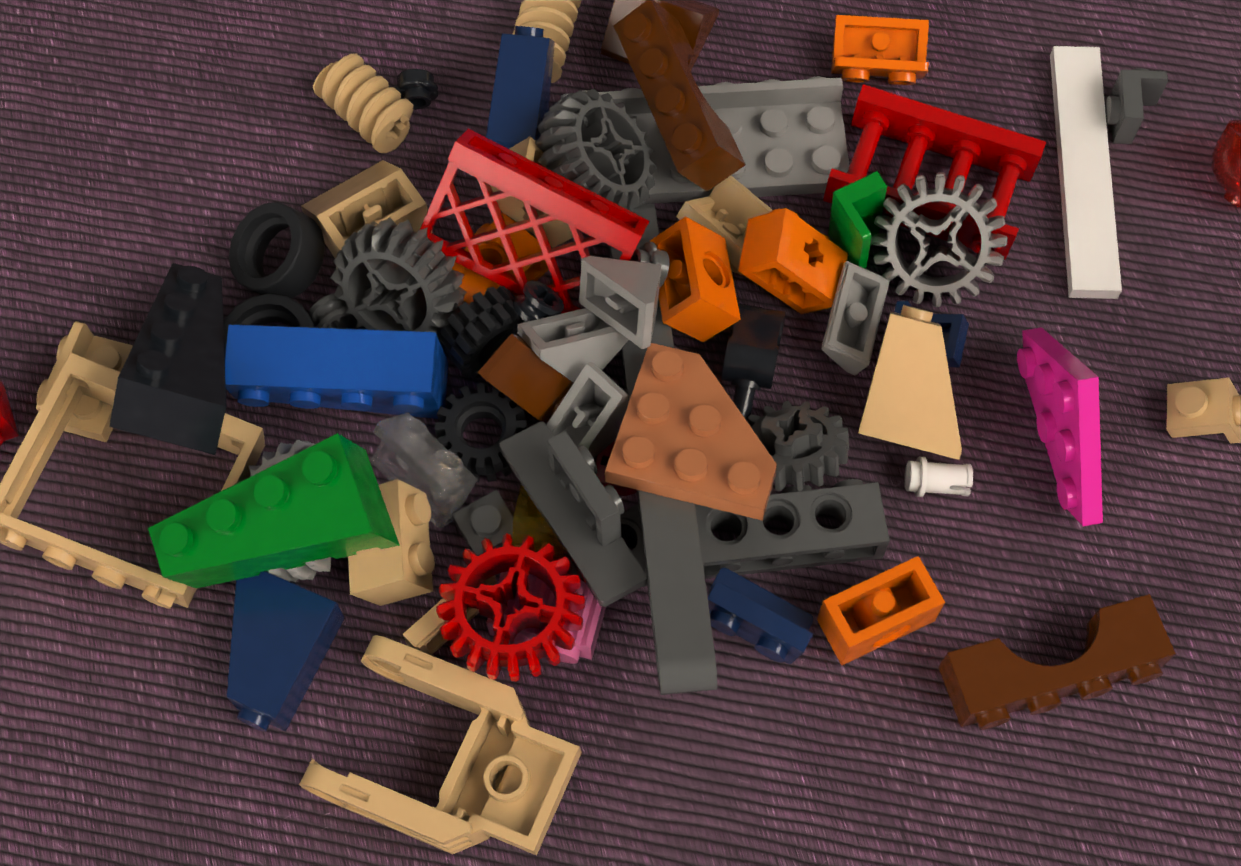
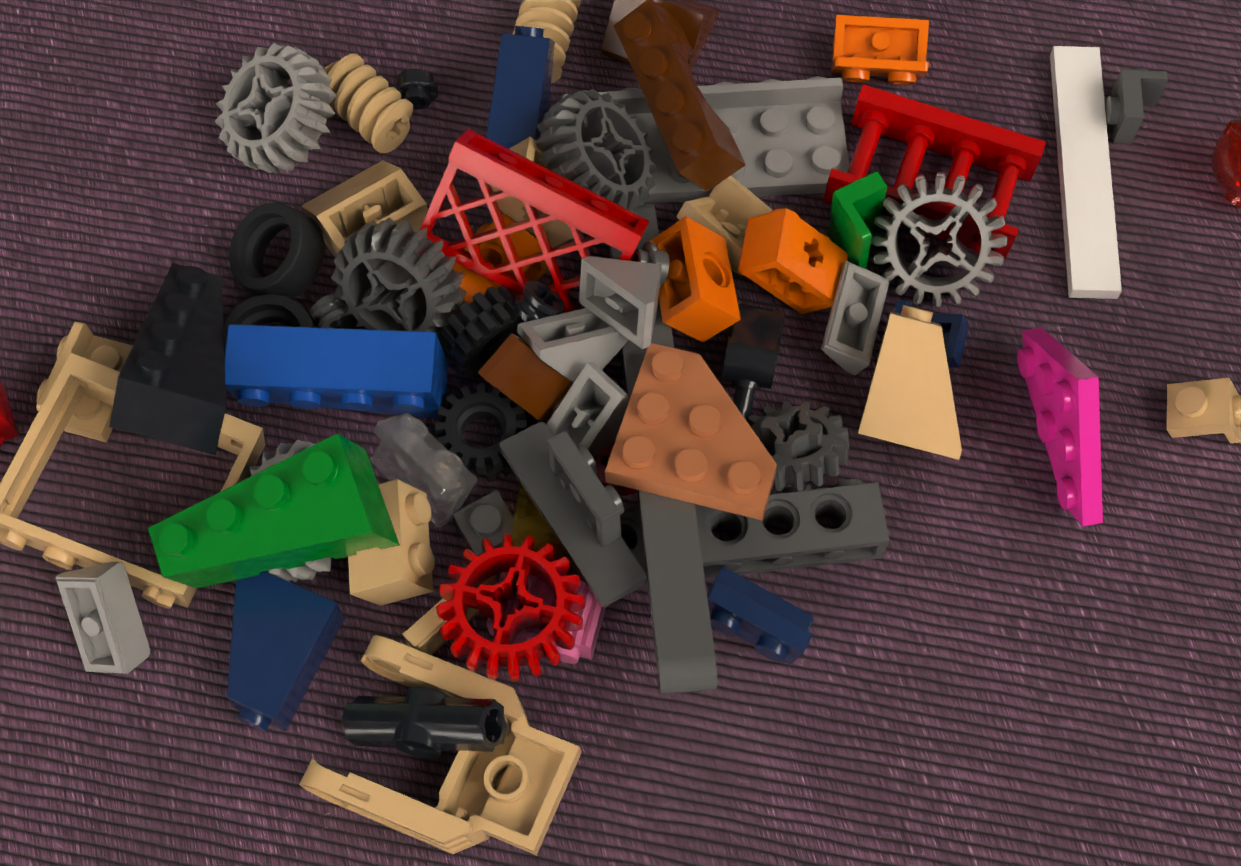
(104, 618): none -> light grey slope
(286, 115): none -> light grey gear
(425, 723): none -> black piece
(880, 610): orange brick -> none
(938, 478): white pin -> none
(993, 681): reddish brown arch -> none

